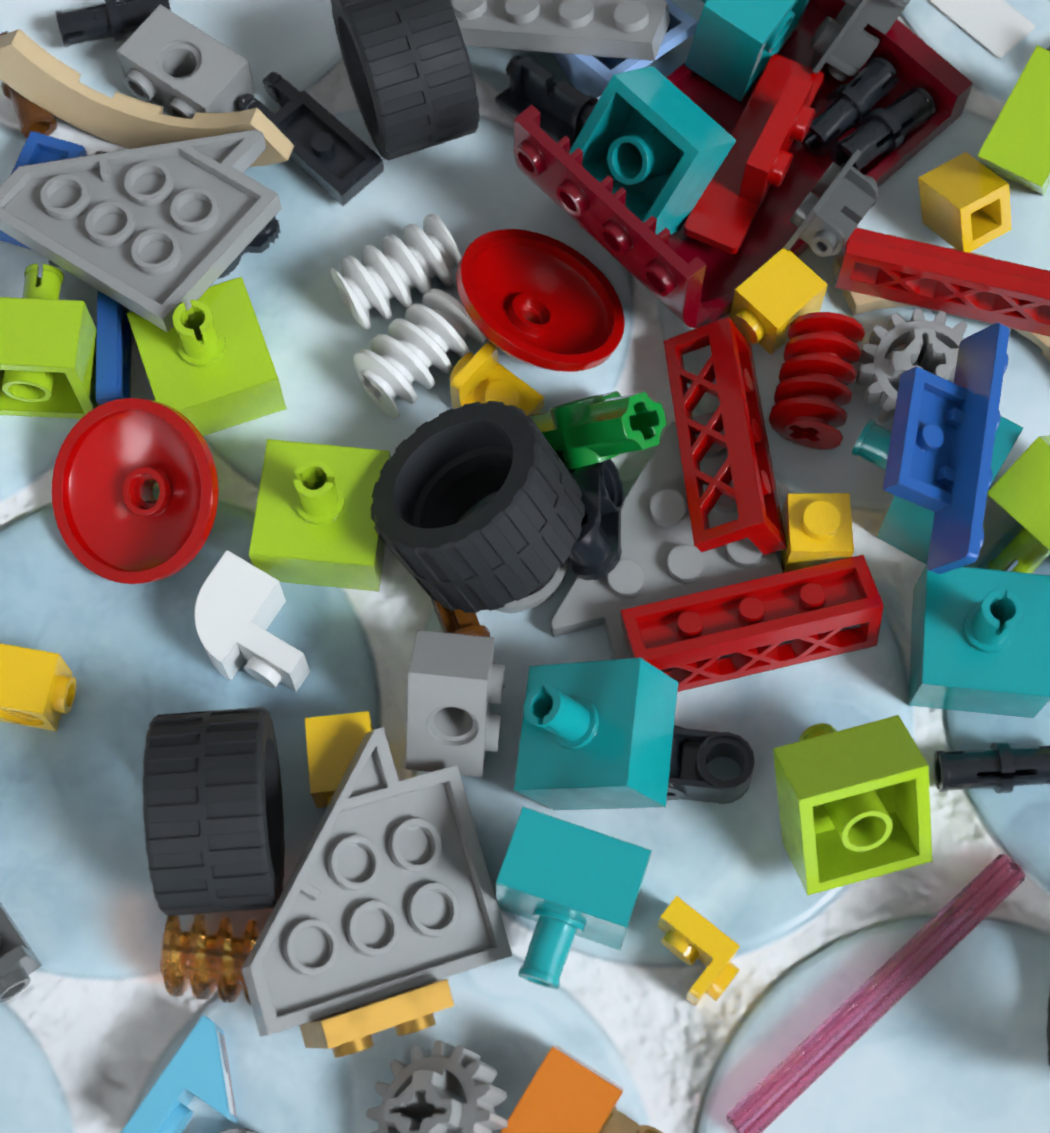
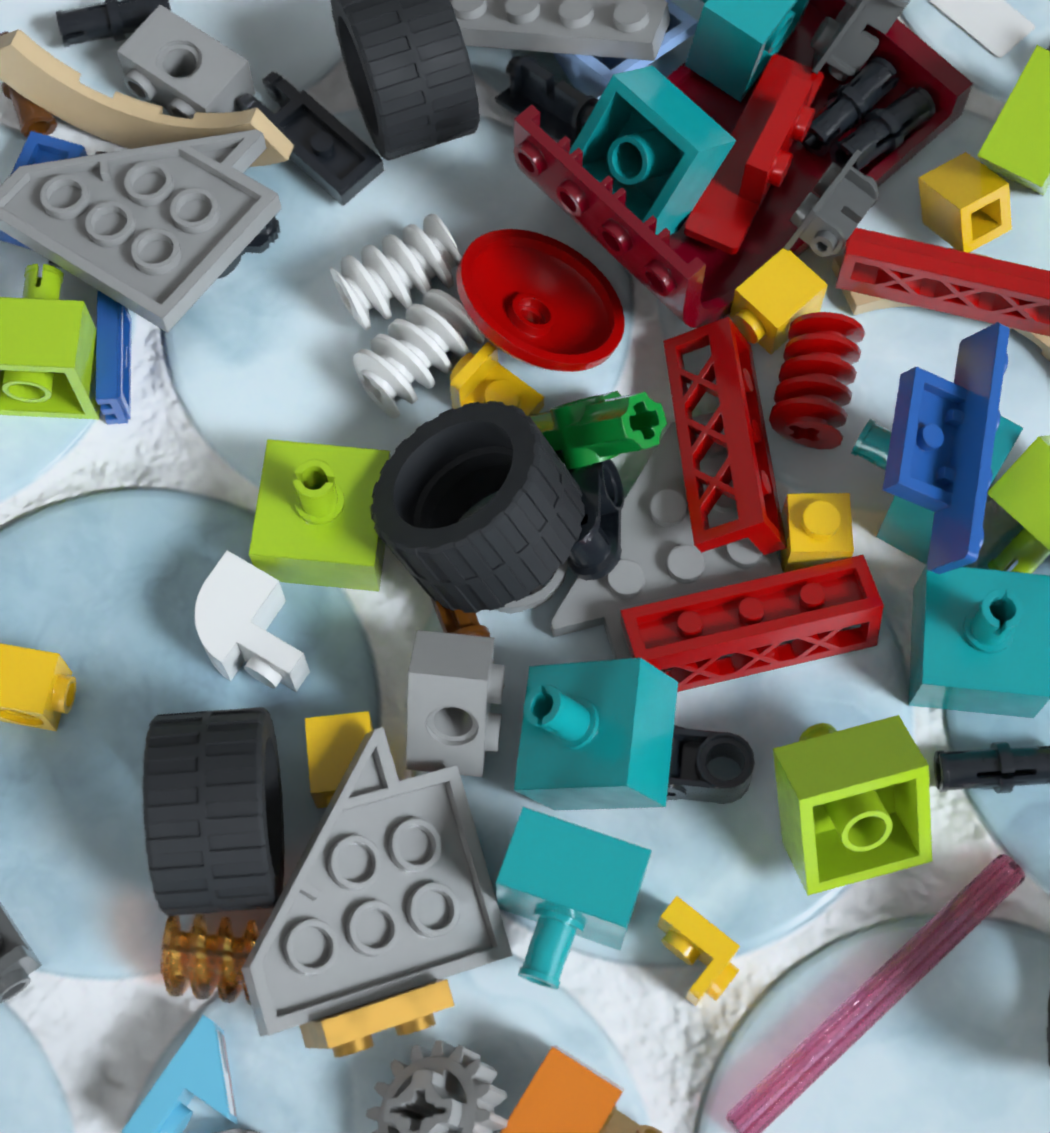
(107, 485): red dish -> none
(211, 360): lime brick -> none
(926, 342): light grey gear -> none

